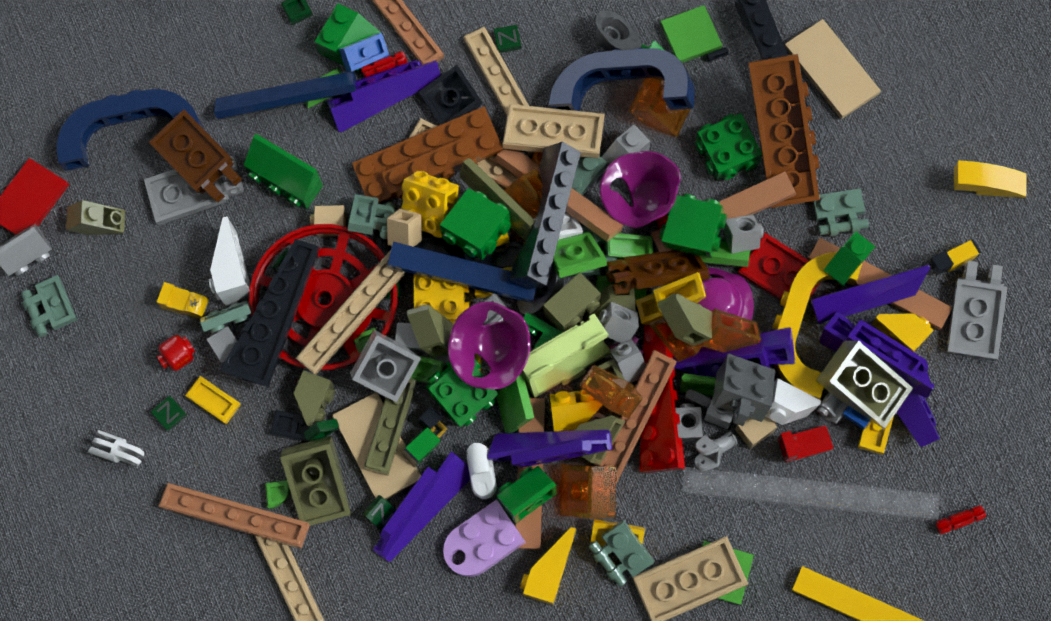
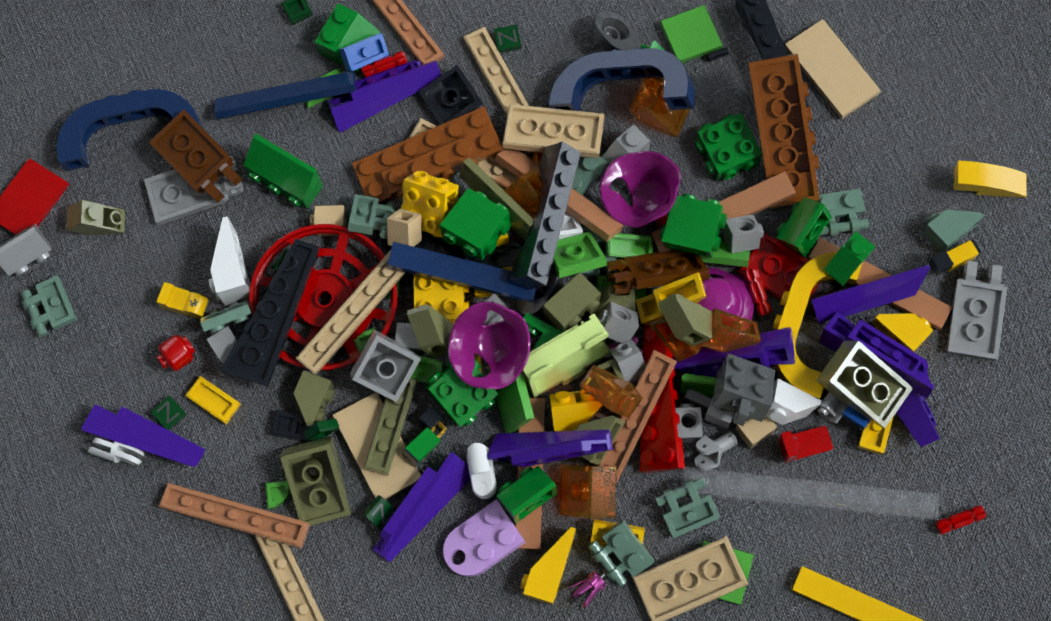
(142, 434): none -> dark purple wedge
(592, 581): none -> flat silver piece
(691, 514): none -> sand green plate
(757, 291): none -> red axle
(804, 226): none -> green slope
(950, 227): none -> sand green slope

